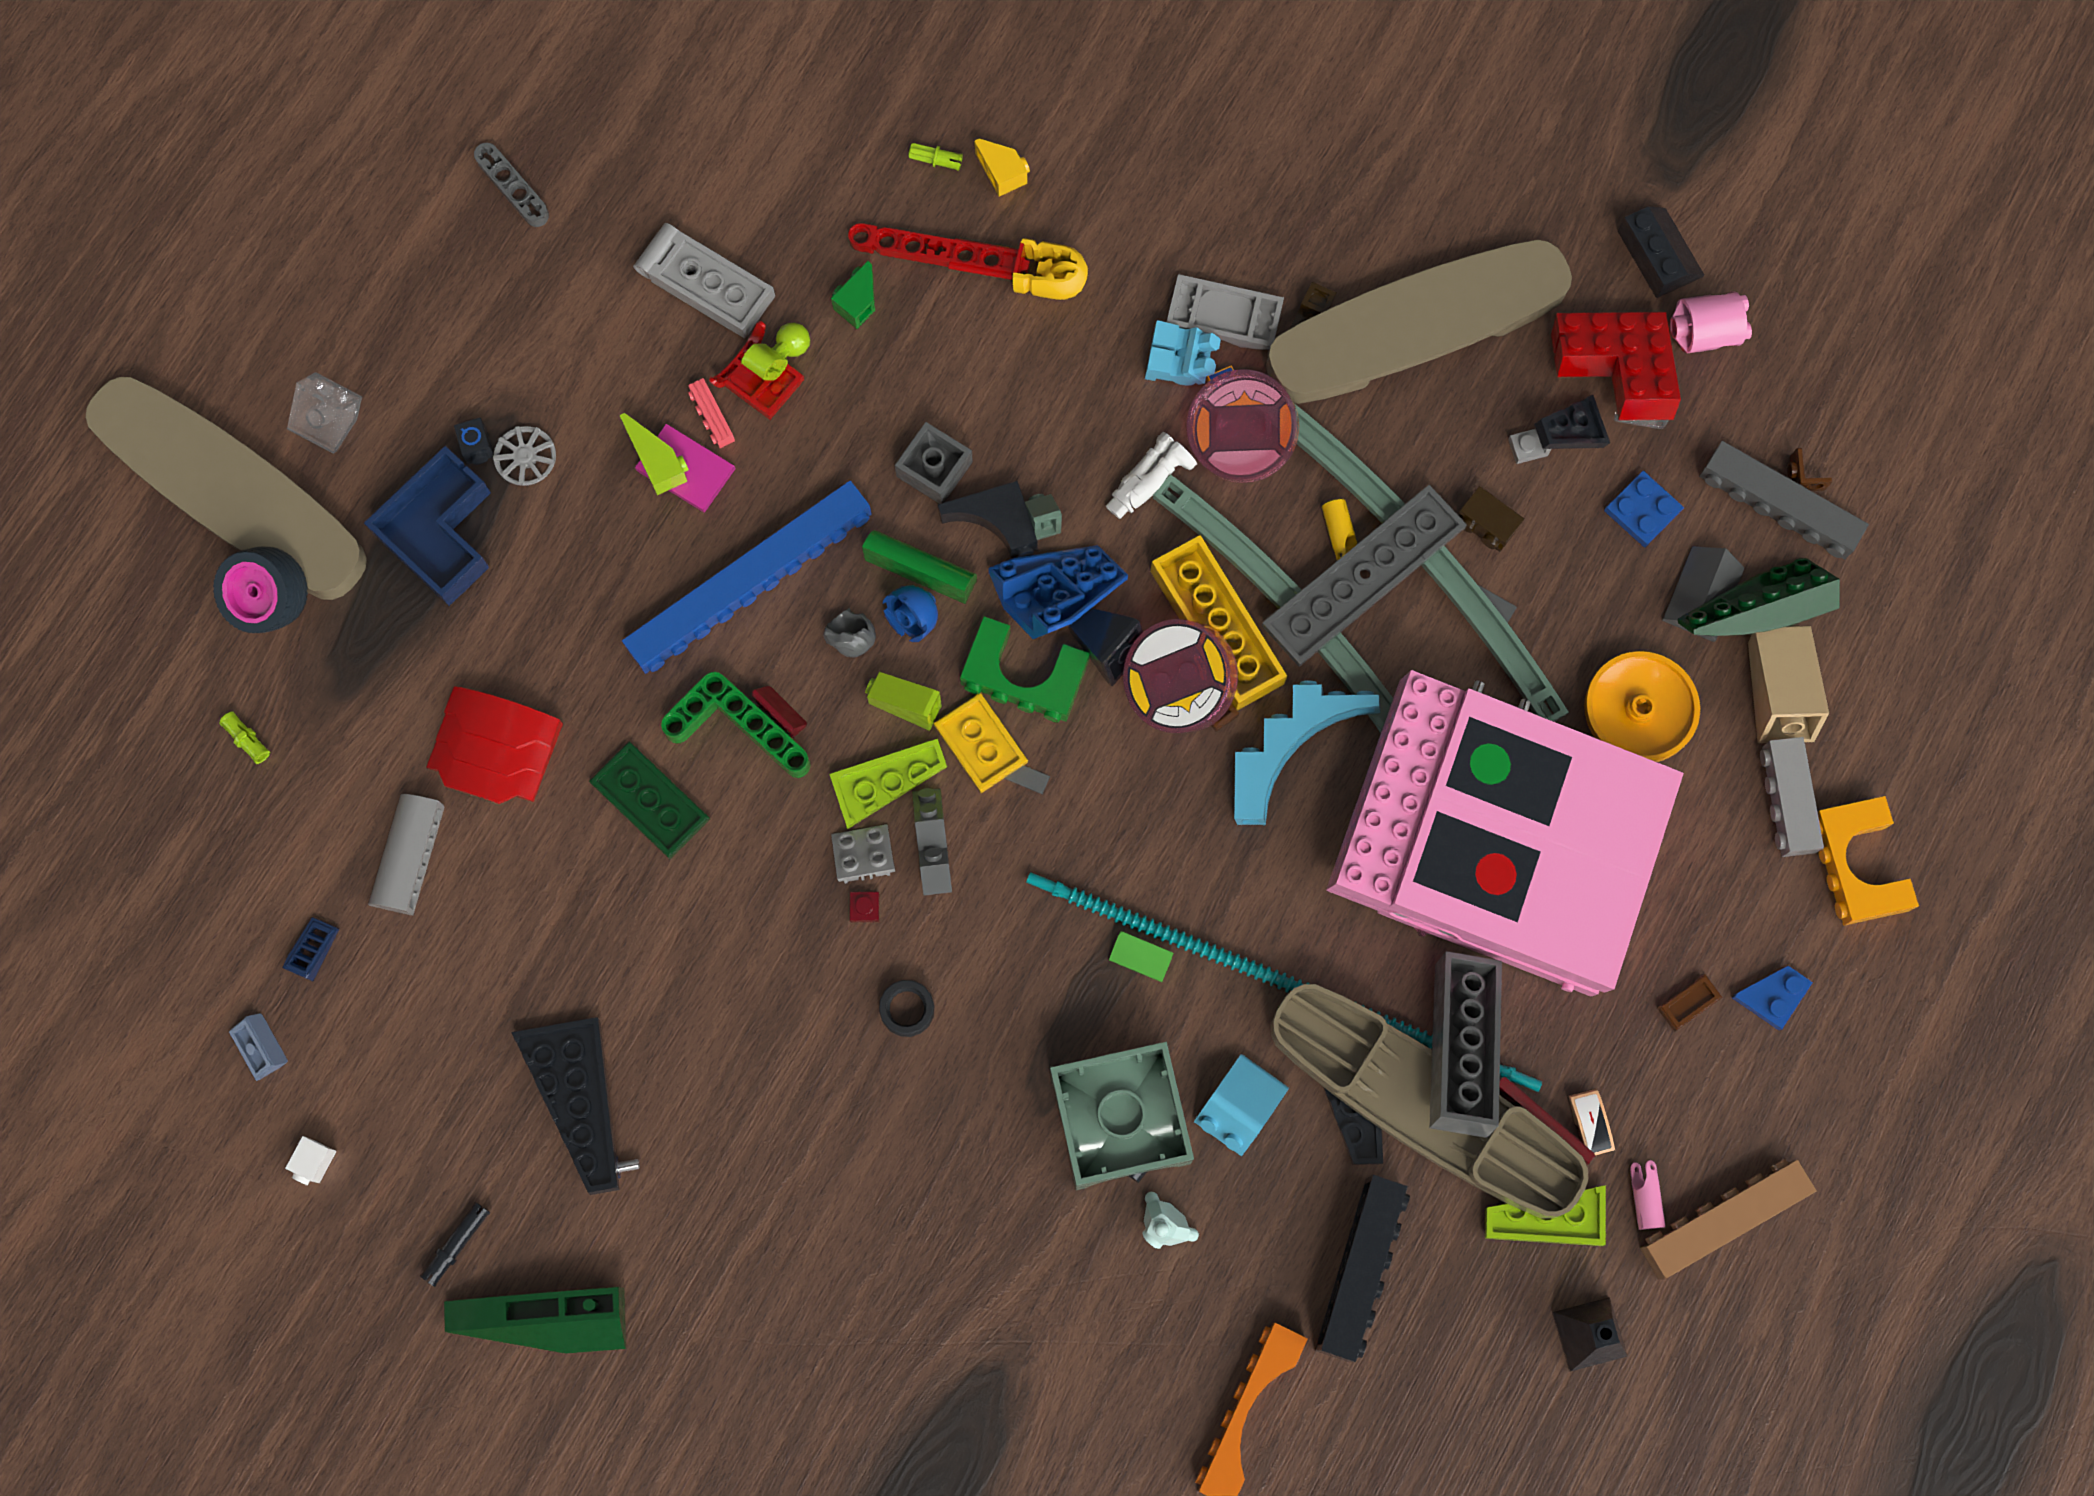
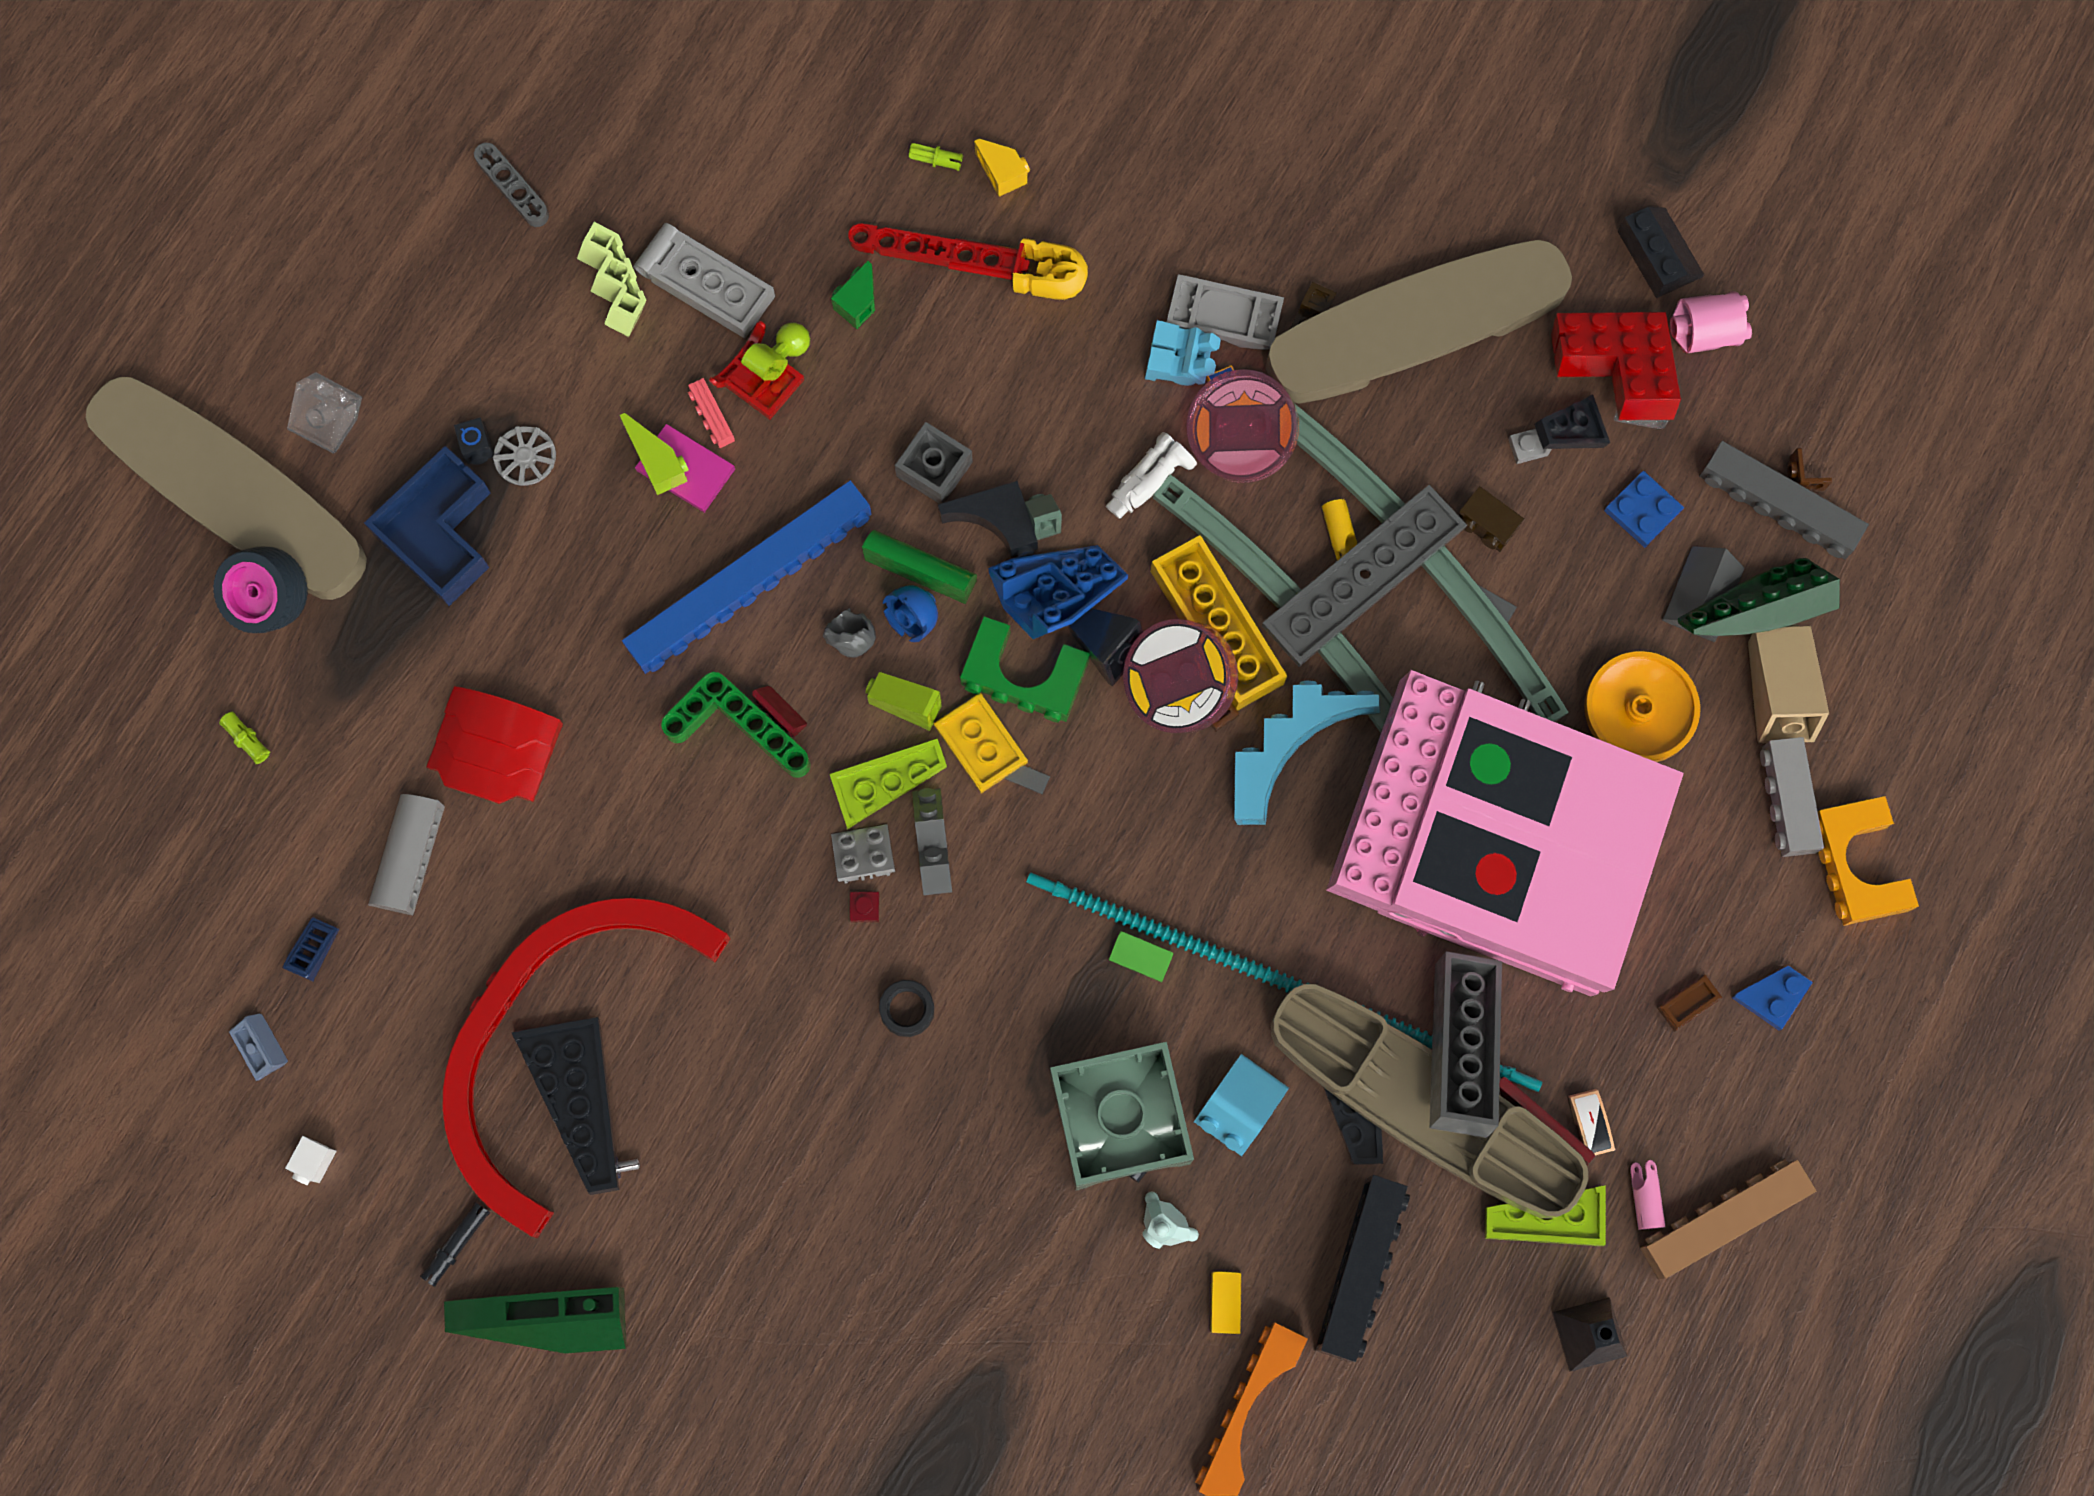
(496, 1001): none -> red arch
(614, 279): none -> yellowish green brick
(649, 800): dark green tile -> none
(1225, 1302): none -> yellow slope

